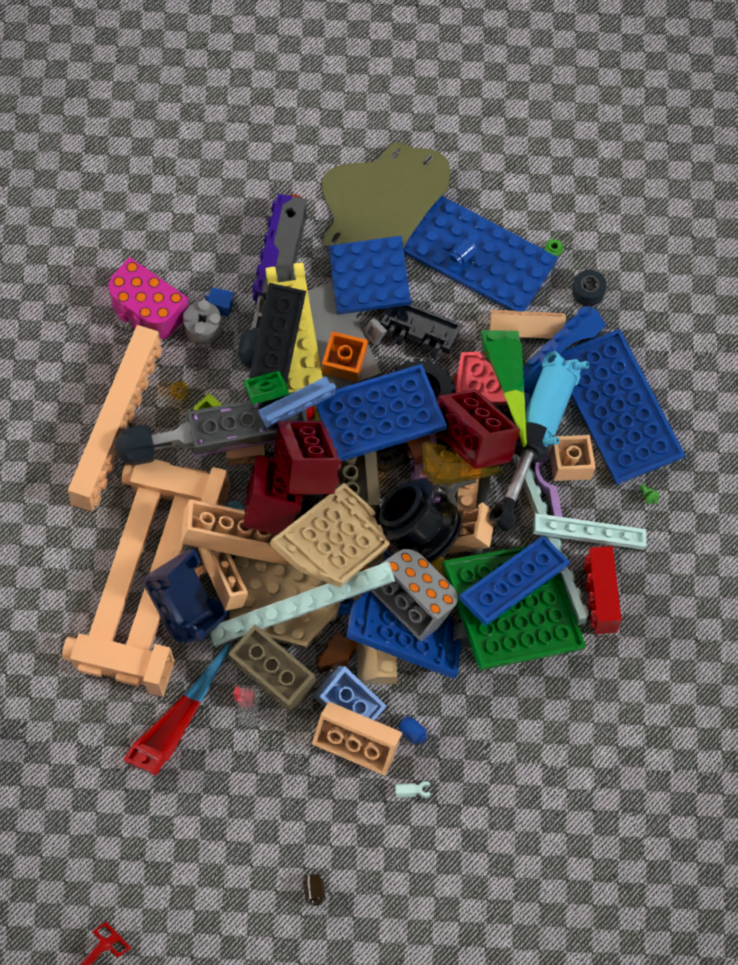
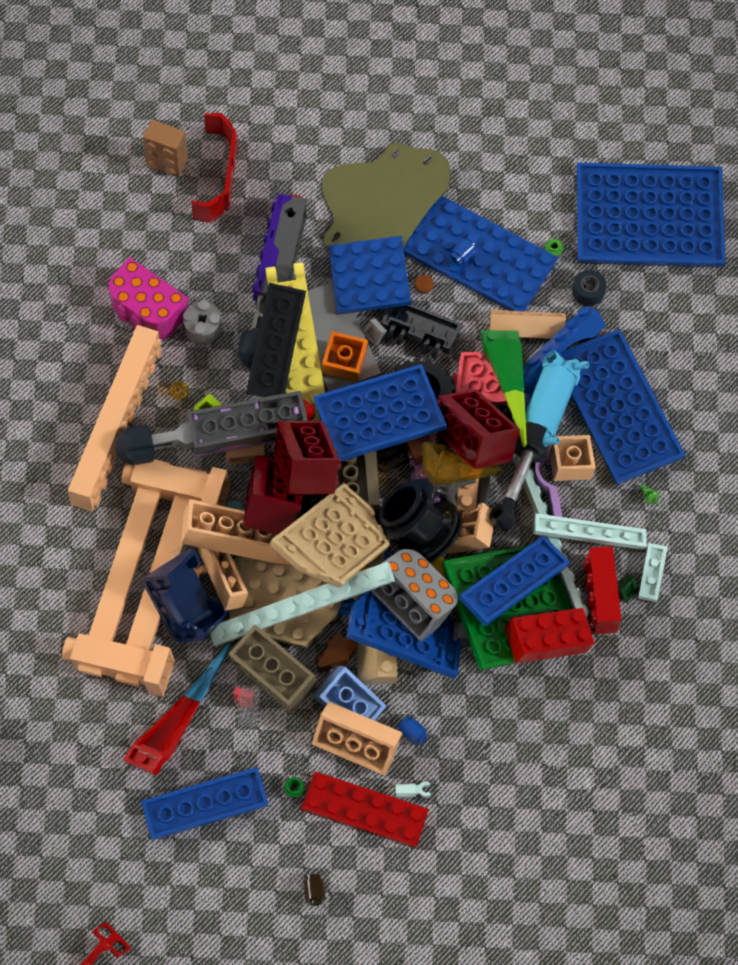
(165, 148): none -> medium nougat brick
(204, 803): none -> blue plate
(213, 209): none -> red windscreen
(221, 299): blue brick -> none
(266, 387): green tile -> none
(294, 781): none -> green plate
(297, 402): medium blue fence -> none
(365, 809): none -> red plate
(424, 284): none -> dark orange tile
(549, 635): none -> red brick
(627, 588): none -> dark green tile
(650, 214): none -> blue plate
(652, 572): none -> light aqua plate

